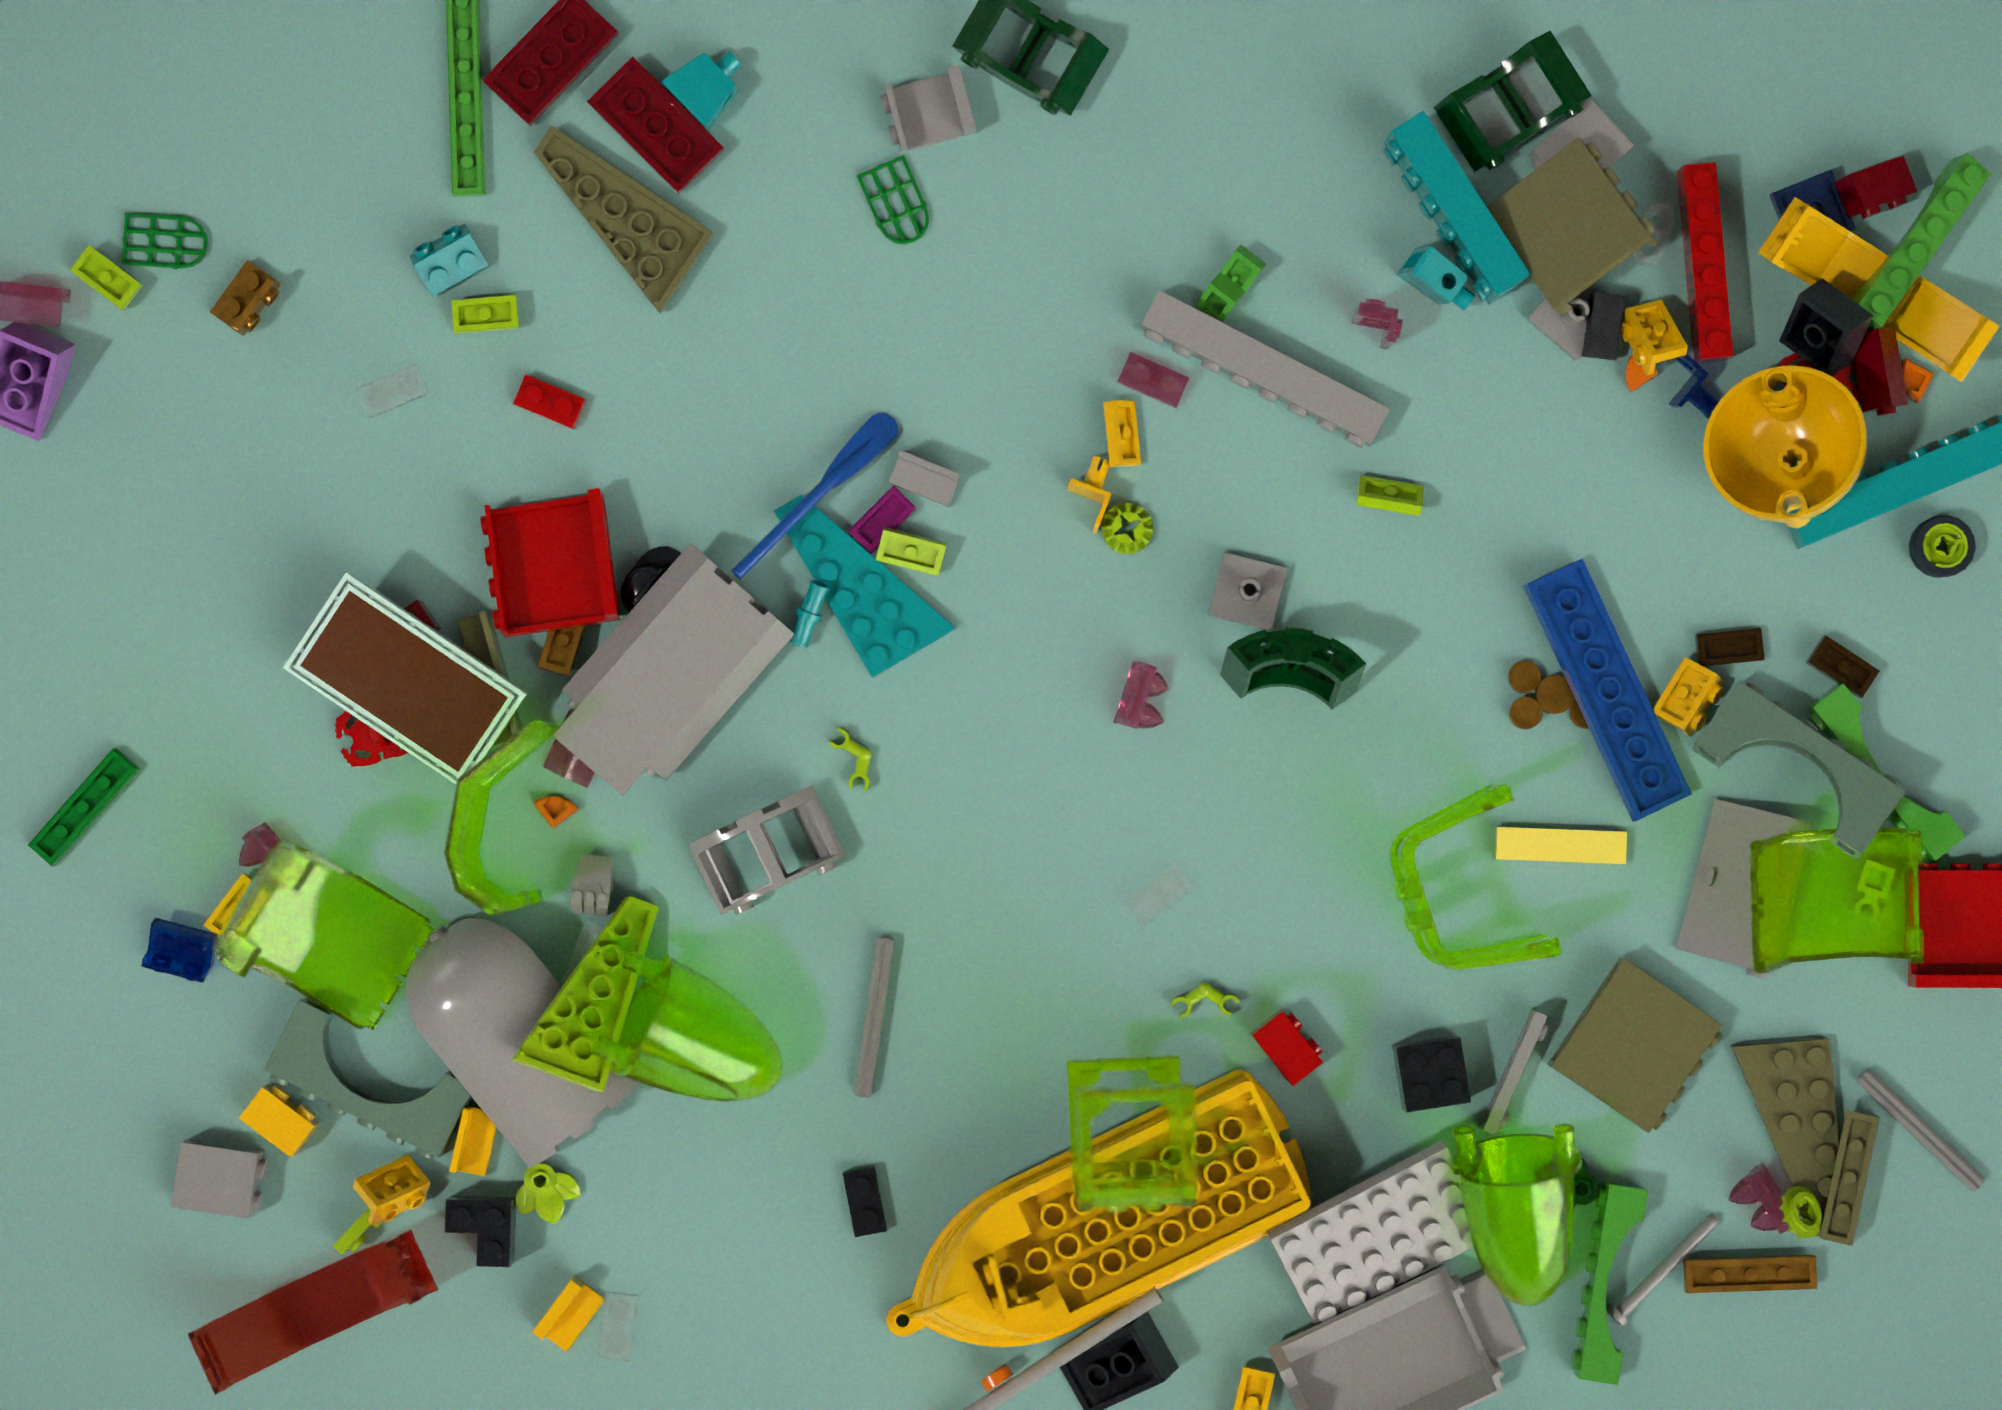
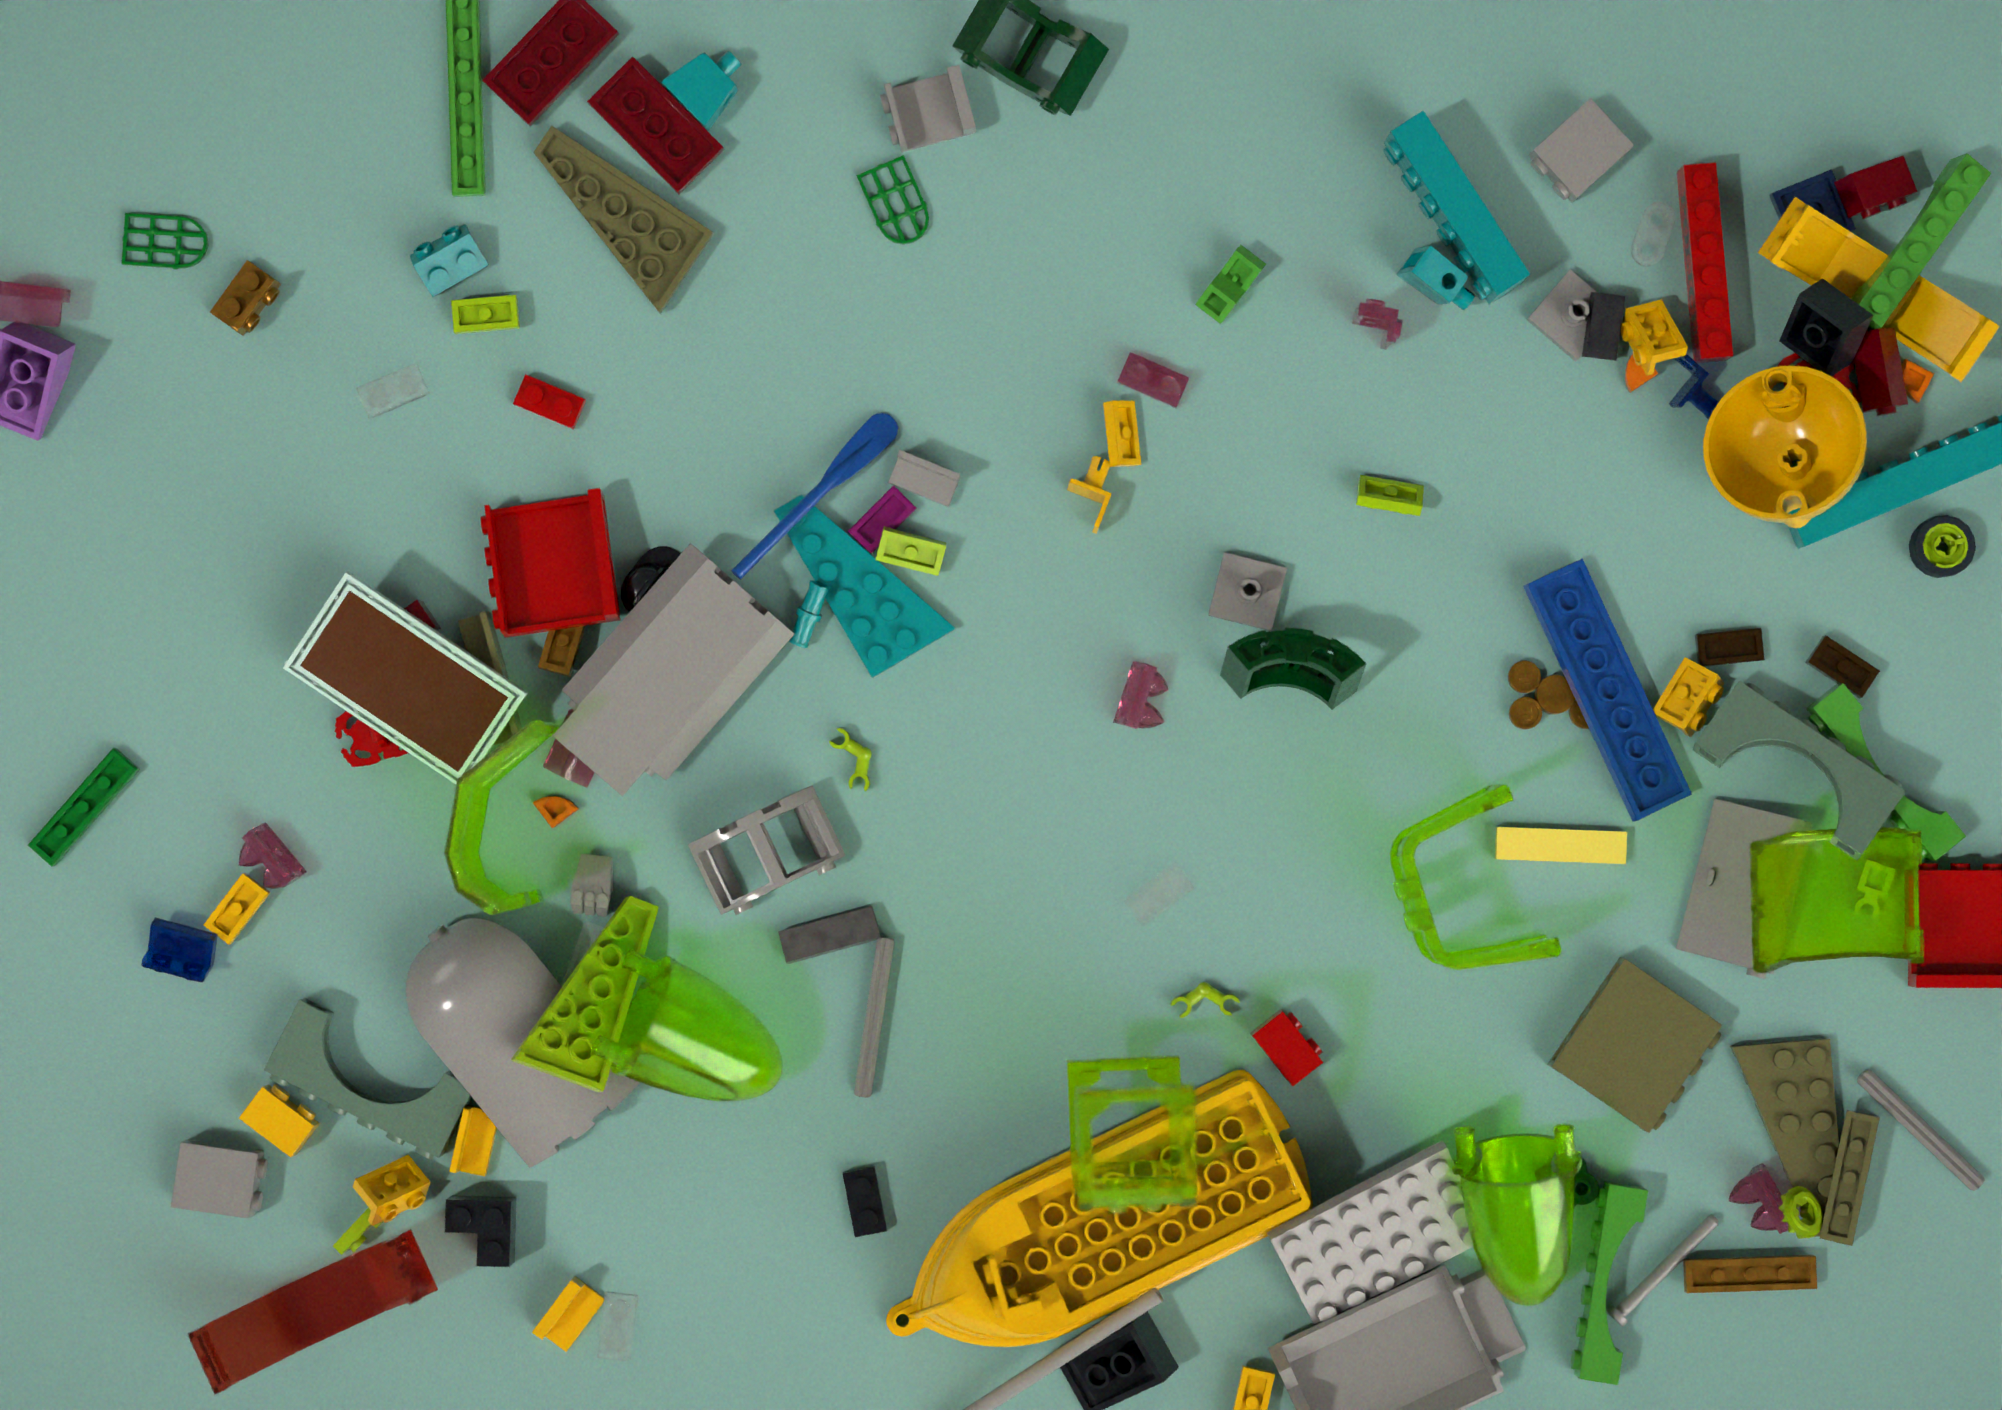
(106, 277): lime plate -> none
(323, 934): clear neon green windscreen -> none
(546, 1196): lime plate -> none
(829, 935): none -> flat silver tile
(996, 1377): orange tile -> none
(1123, 543): lime gear -> none
(1264, 369): light grey brick -> none
(1431, 1073): black brick -> none
(1516, 105): dark green window -> none
(1533, 1030): light grey plate -> none
(1571, 223): olive panel -> none

